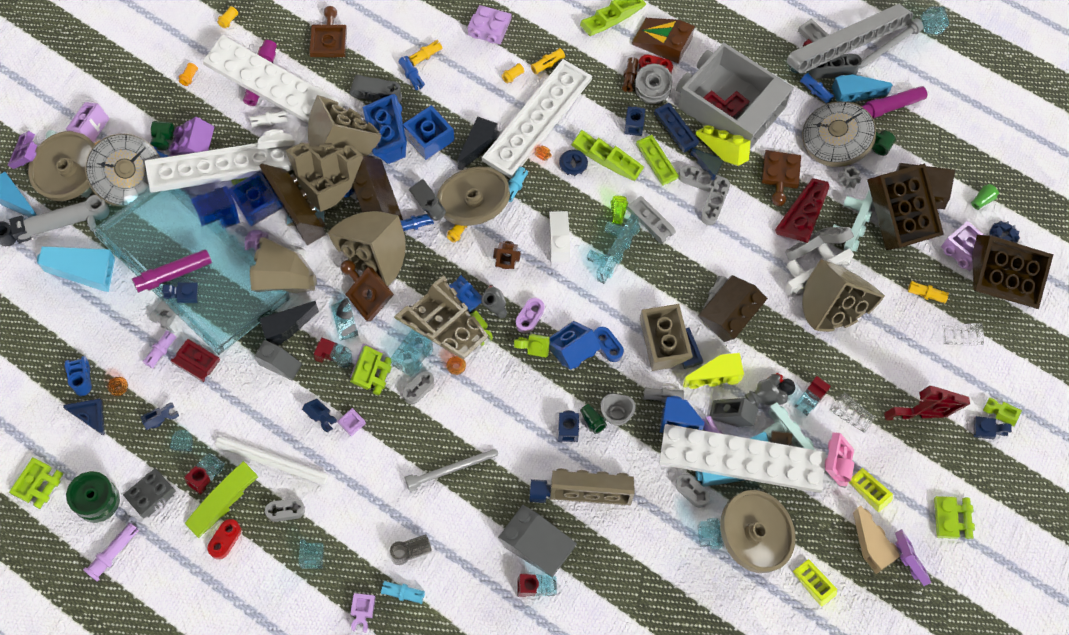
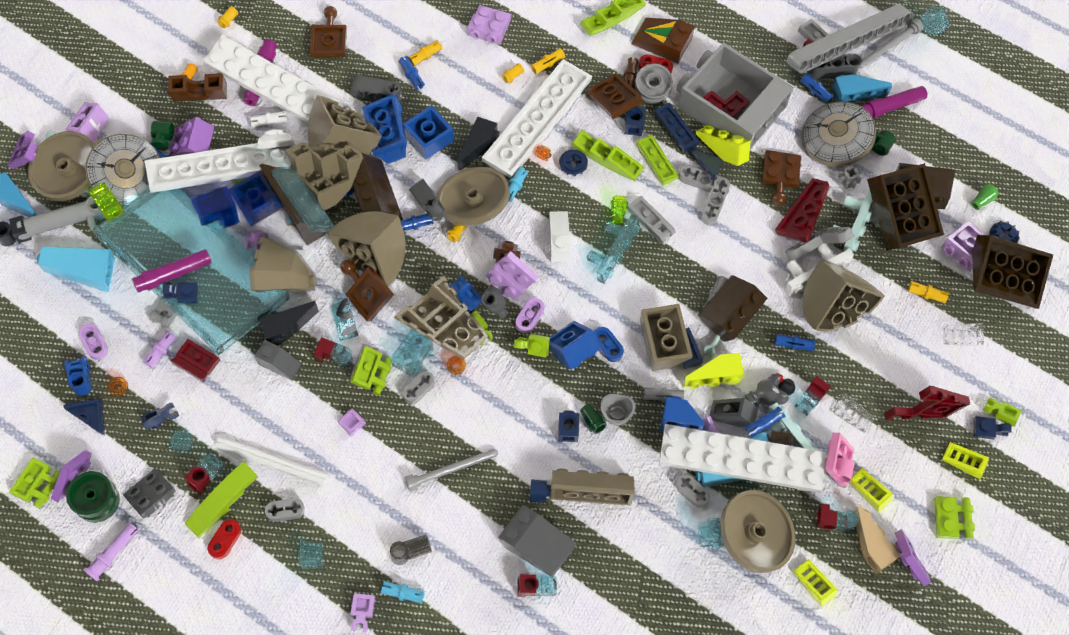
(69, 472): none -> medium lavender plate
(93, 343): none -> lavender plate
(106, 202): none -> clear neon green slope
(211, 88): none -> reddish brown arch
(303, 200): none -> clear light blue tile
(319, 412): dark blue plate -> none
(511, 276): none -> lavender plate
(614, 95): none -> reddish brown plate
(710, 349): none -> light aqua hand
(765, 422): none -> blue pin
(793, 342): none -> blue pin
(836, 520): none -> leg
(970, 469): none -> neon yellow slope

